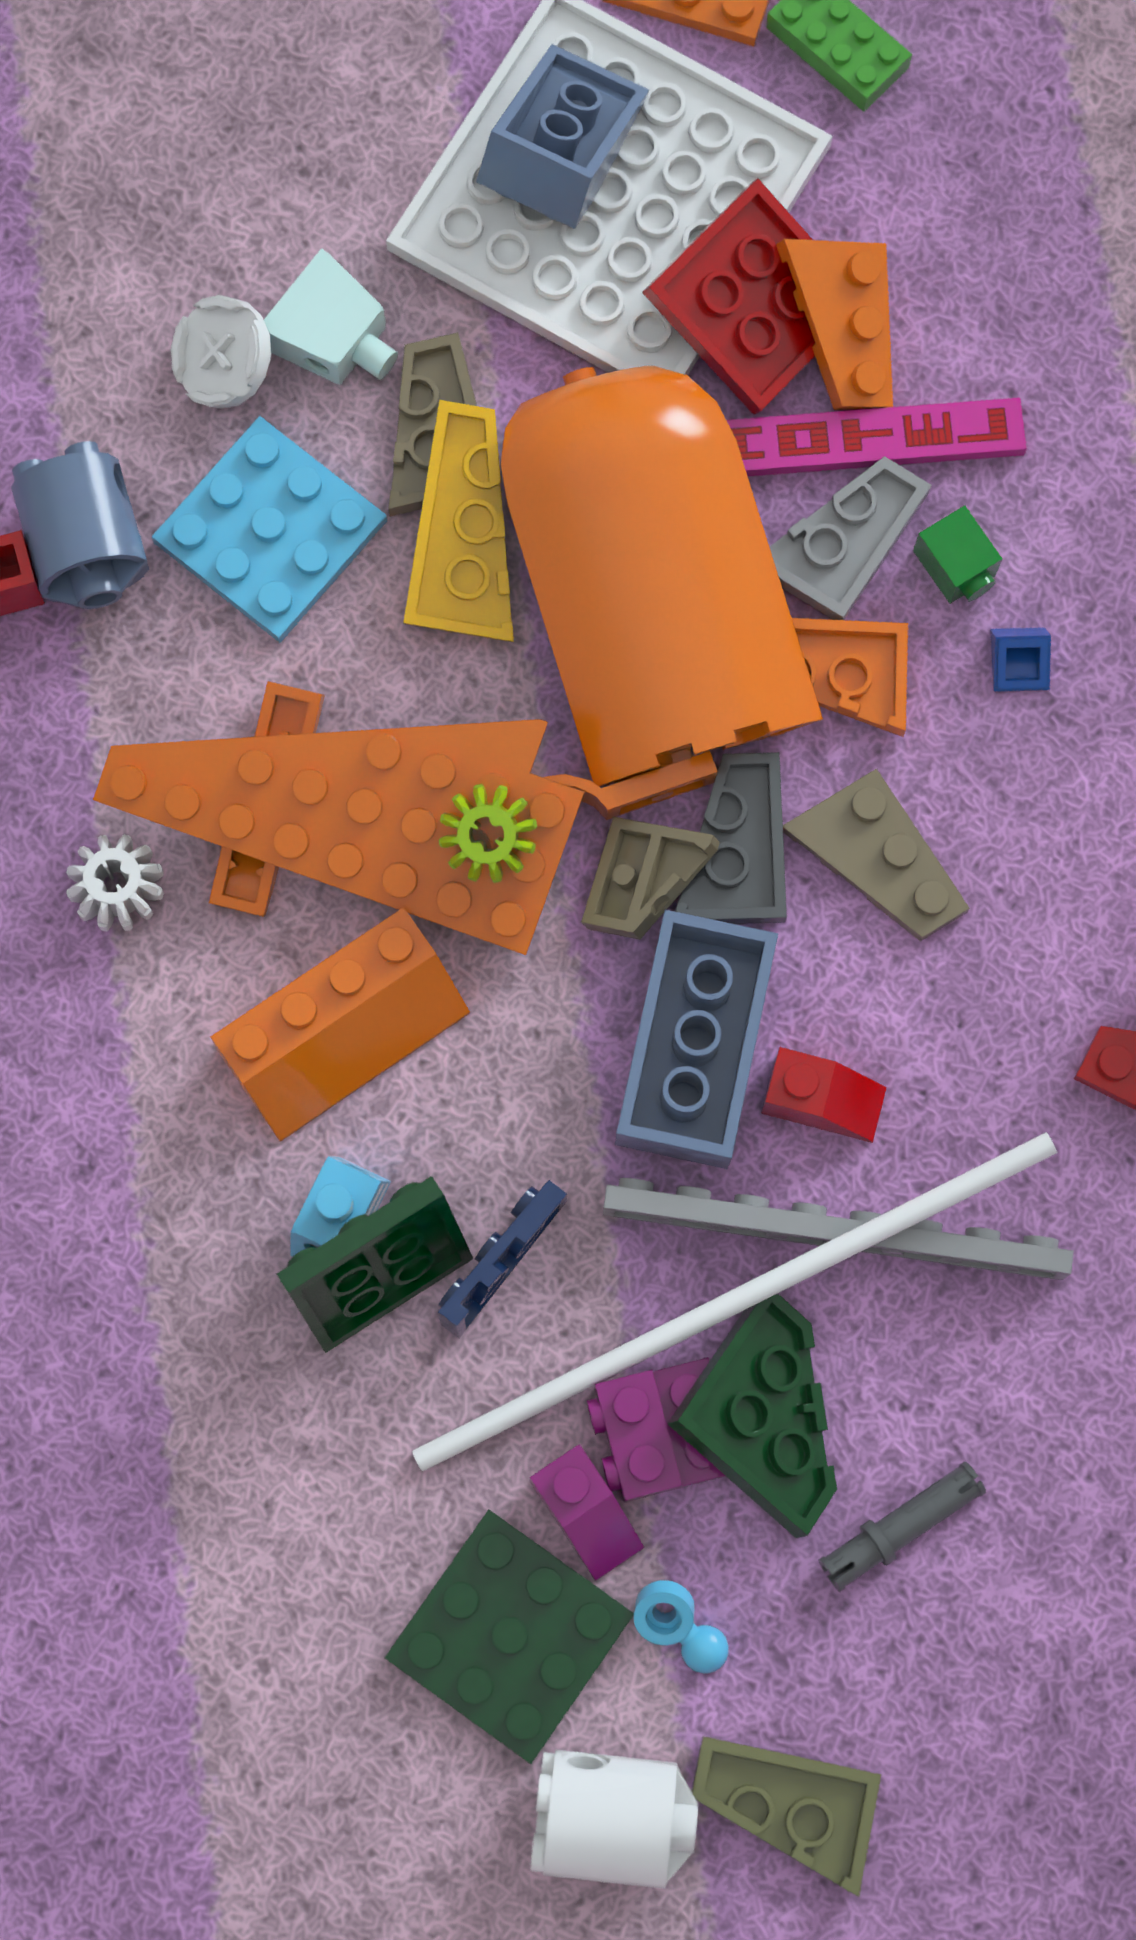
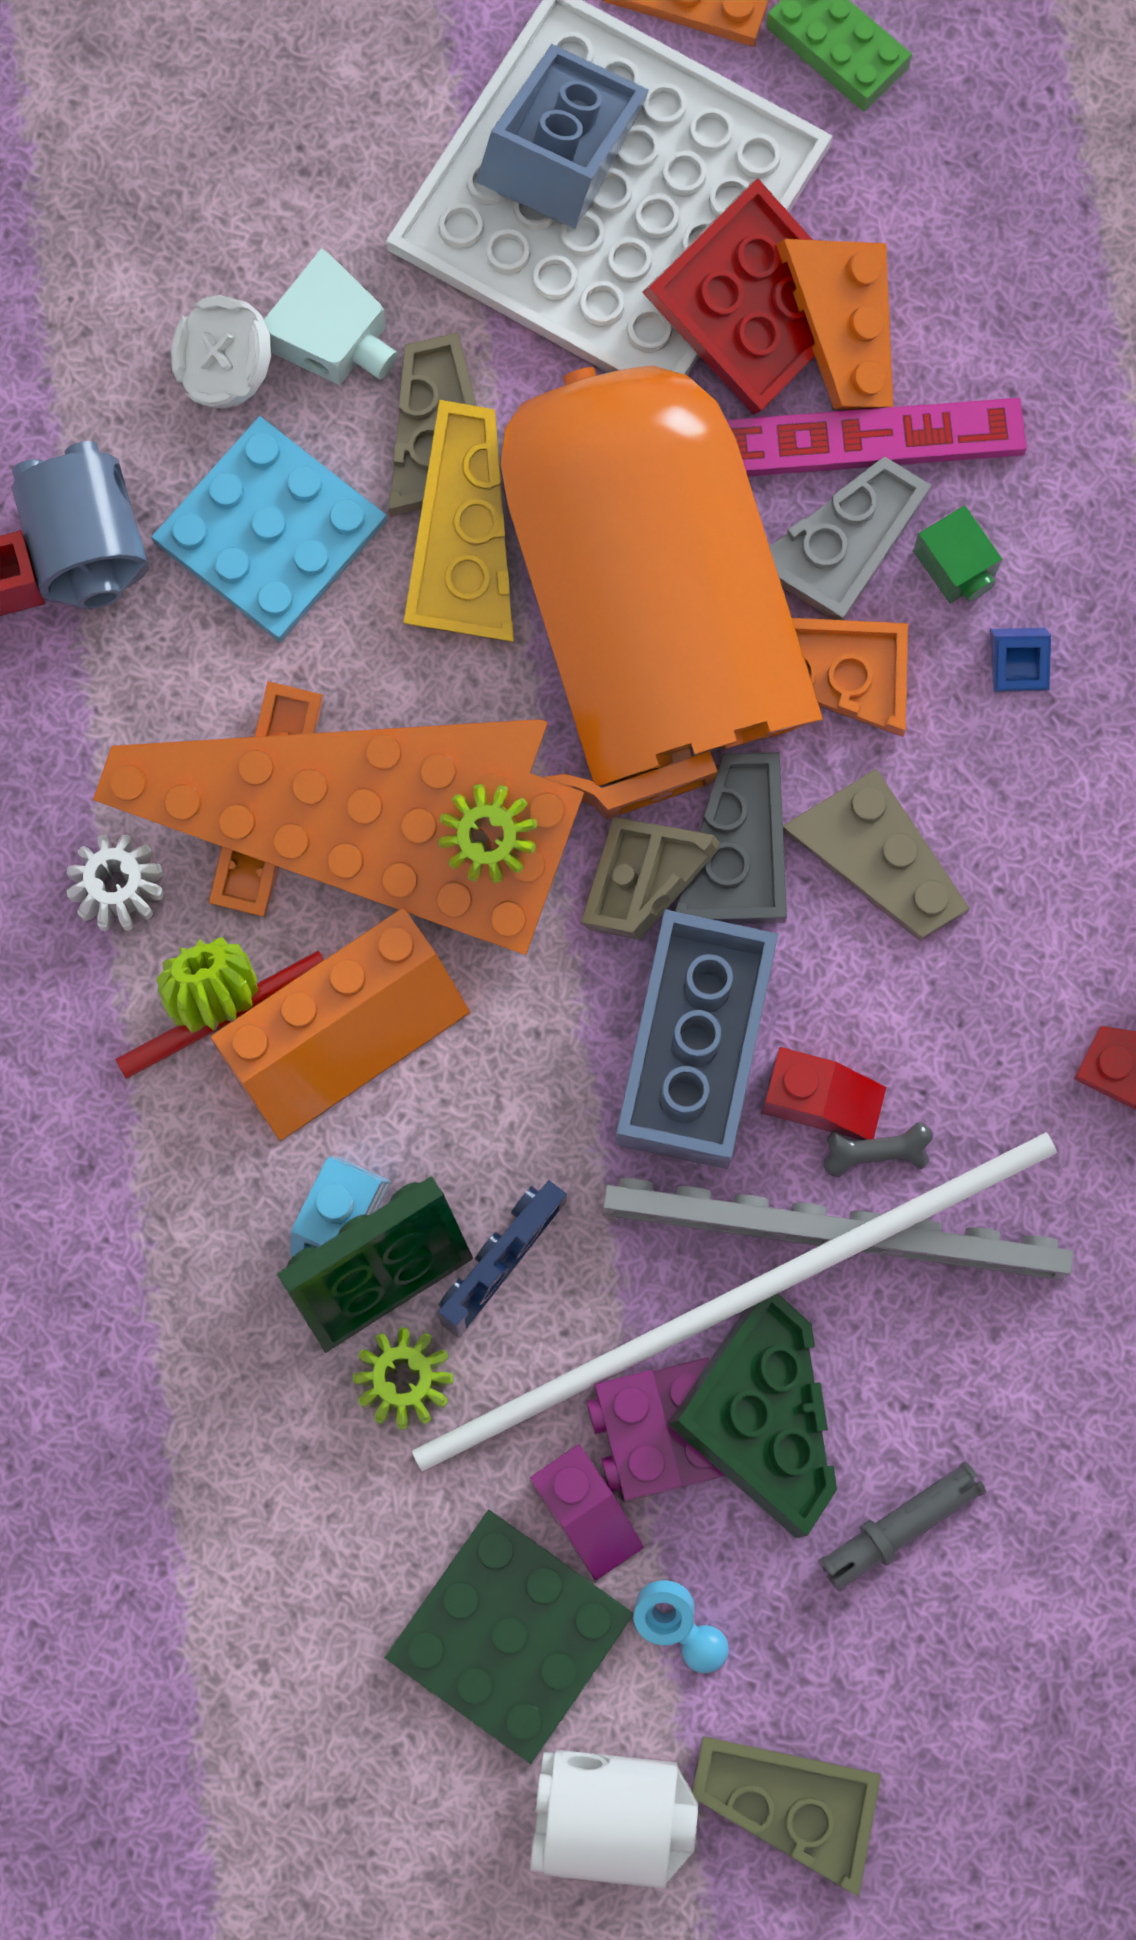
(181, 1036): none -> red bar
(207, 984): none -> lime gear
(387, 1390): none -> lime gear
(906, 1146): none -> dark grey piece

